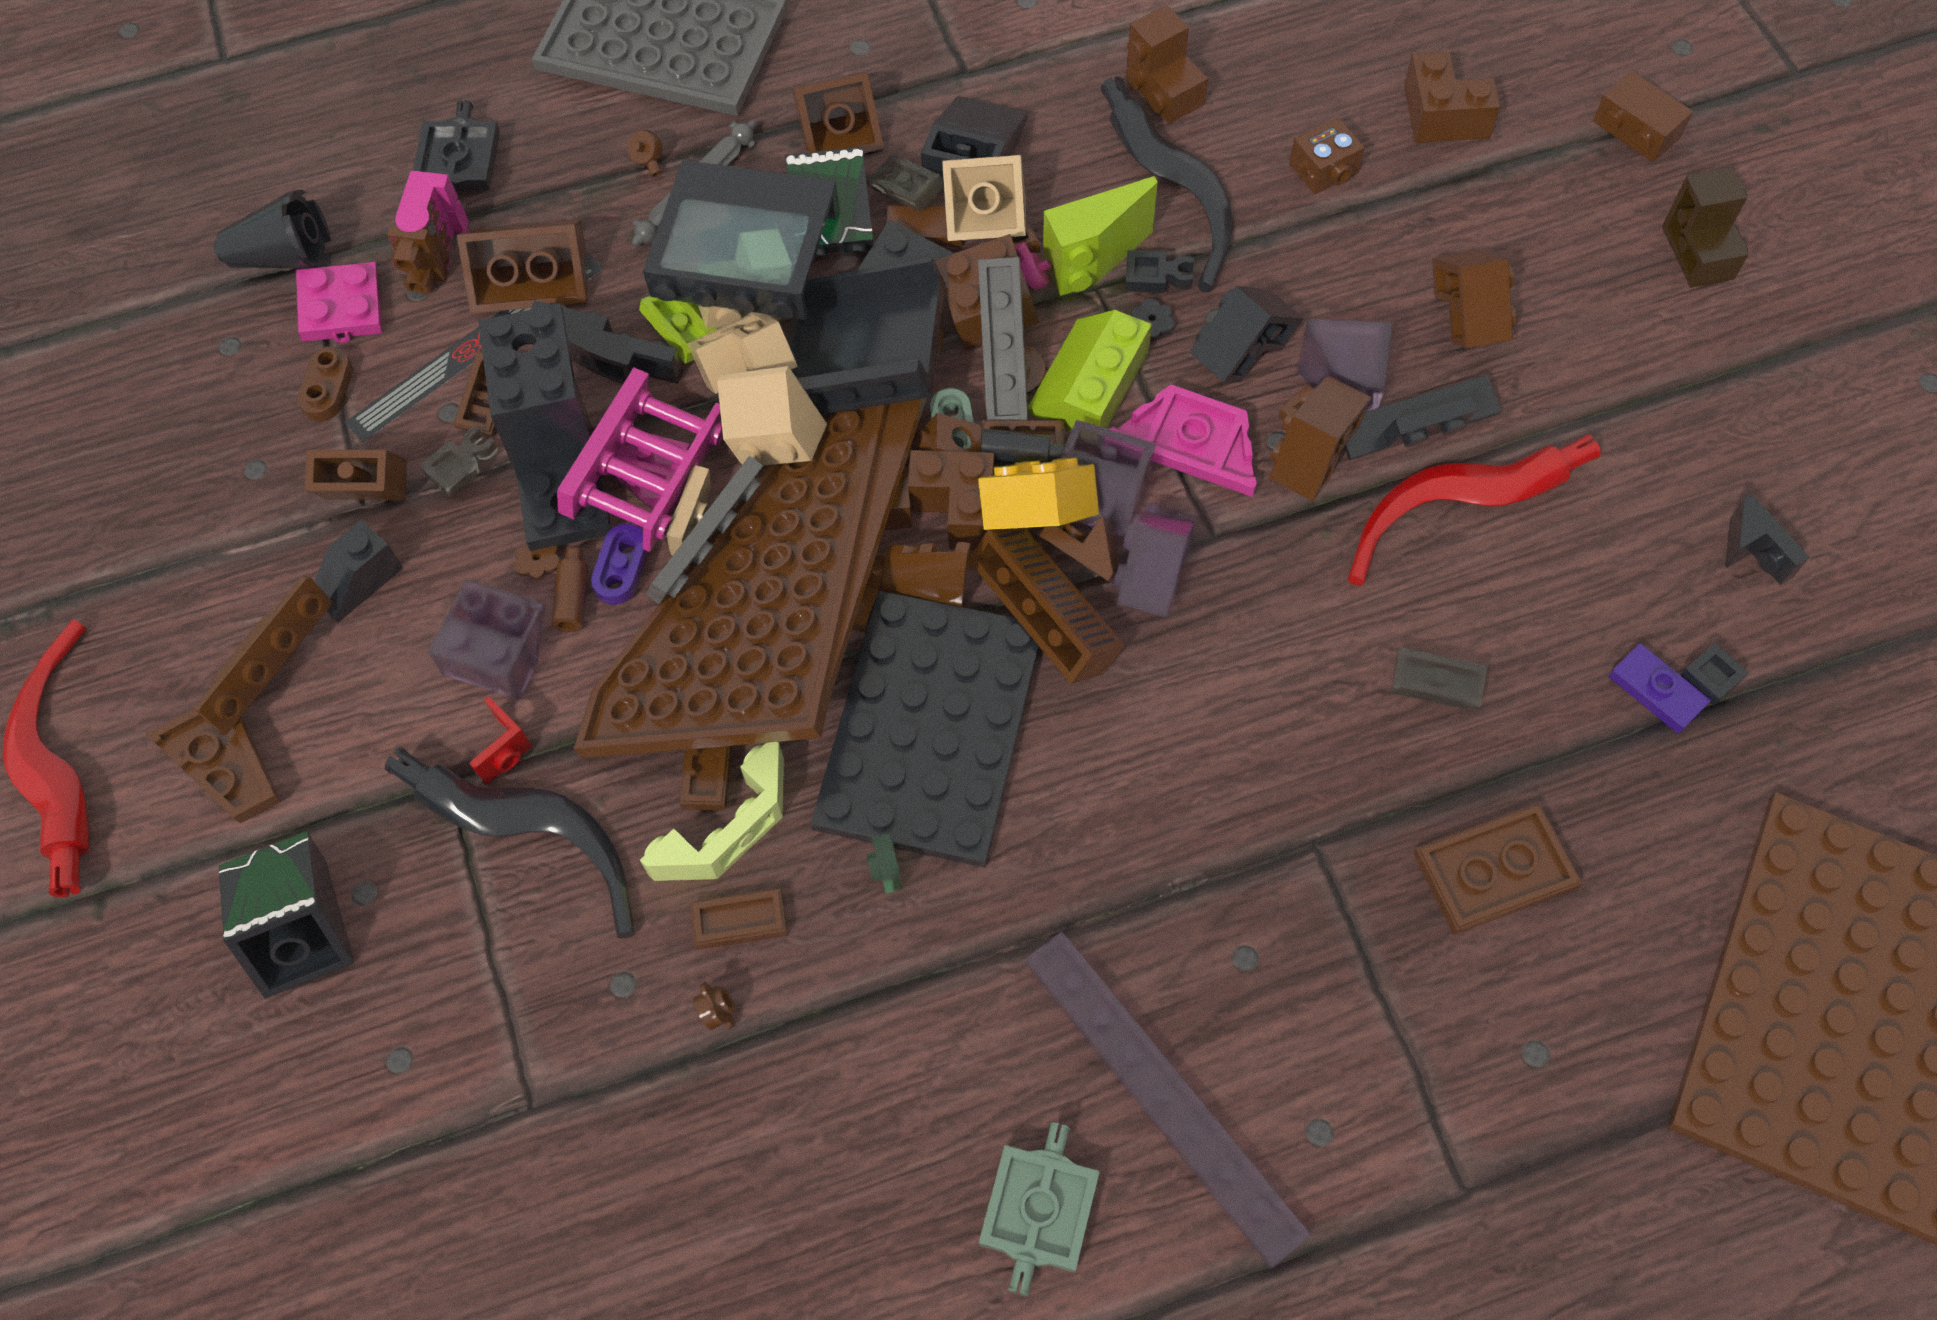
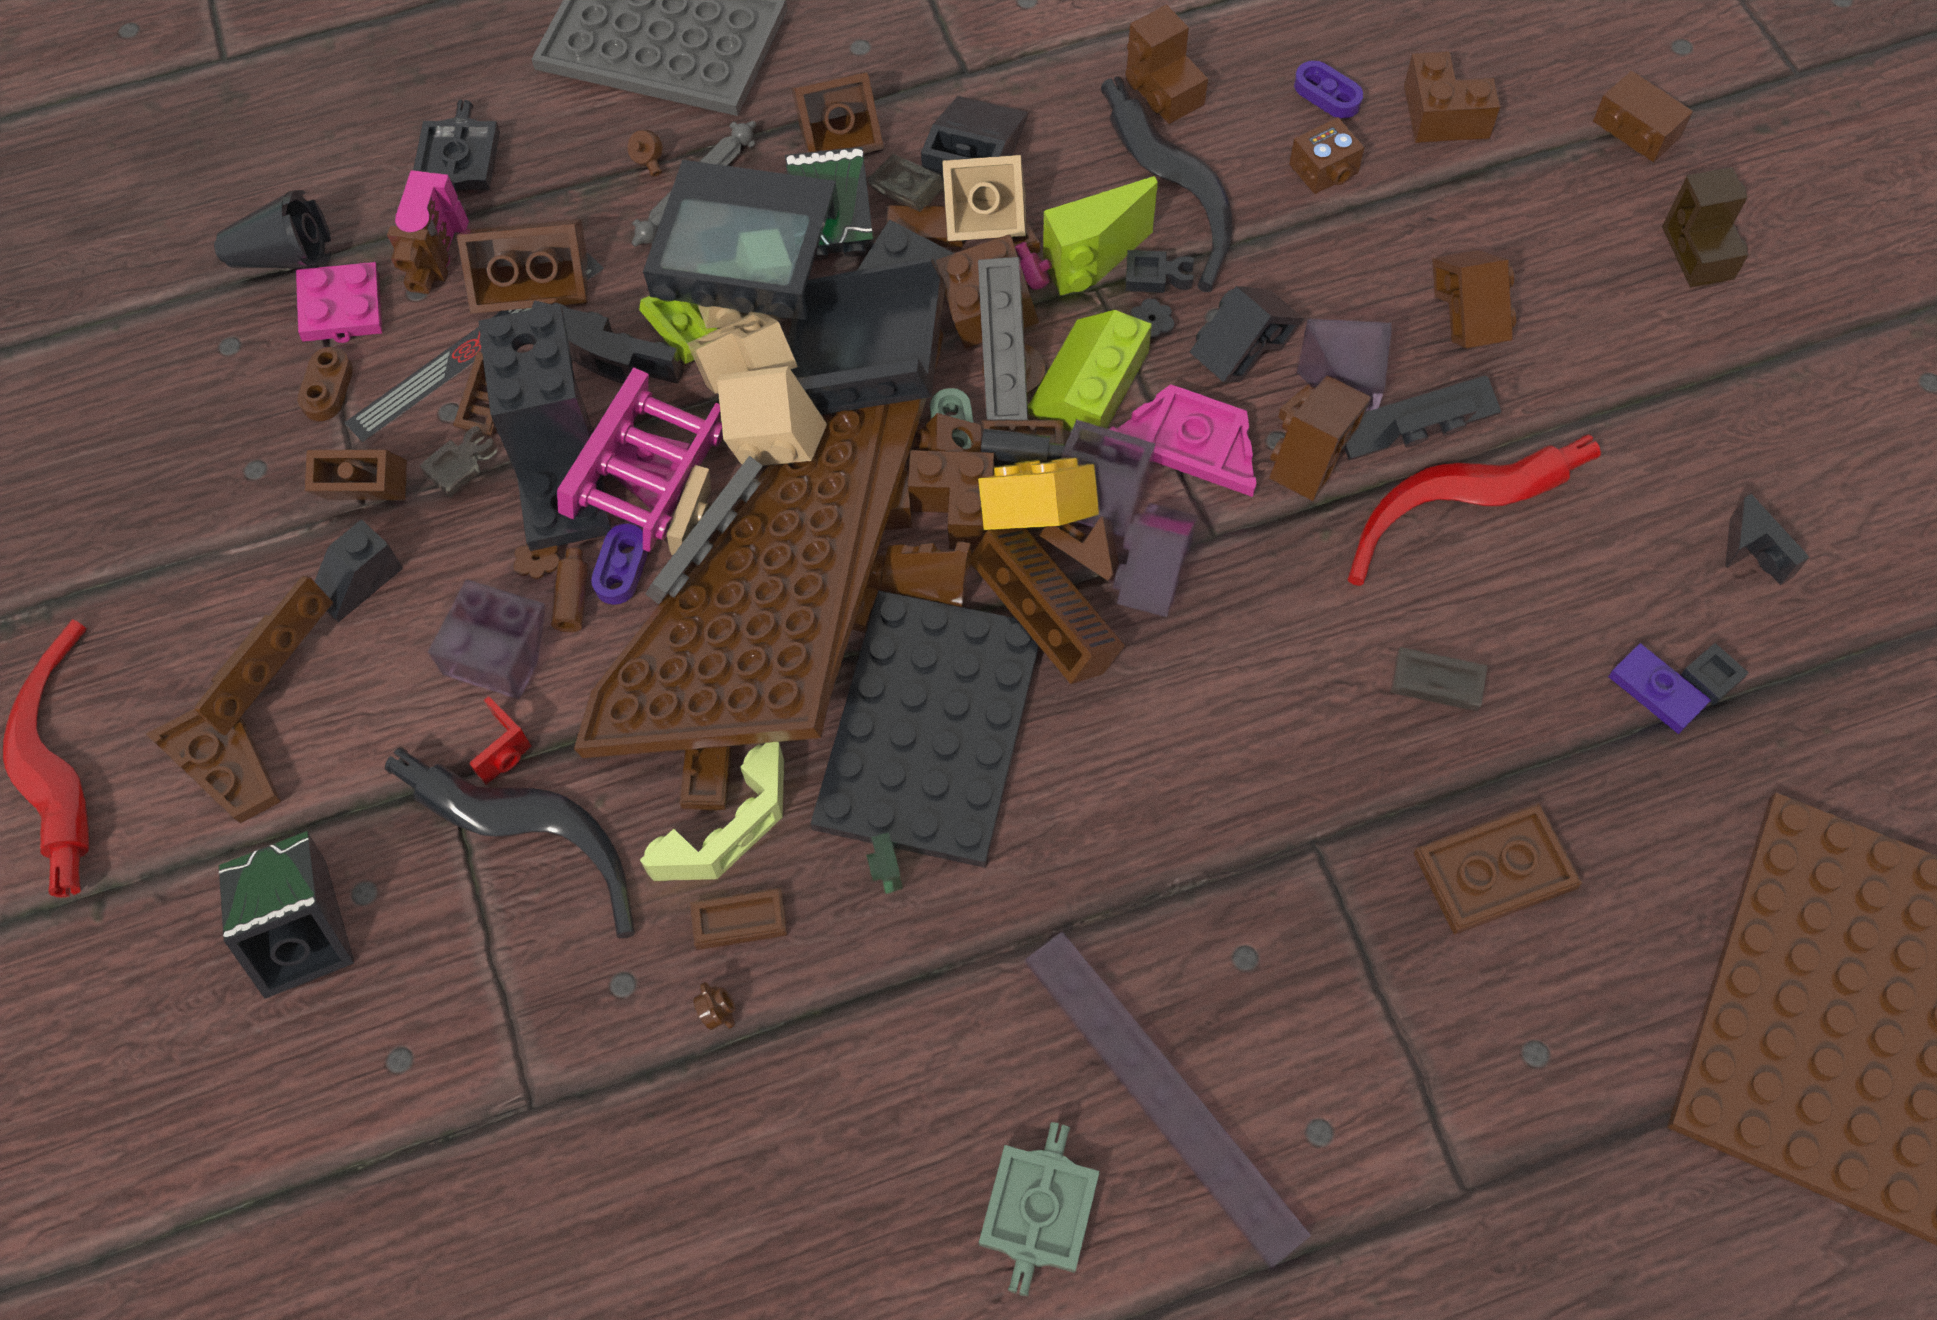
(1328, 89): none -> dark purple plate

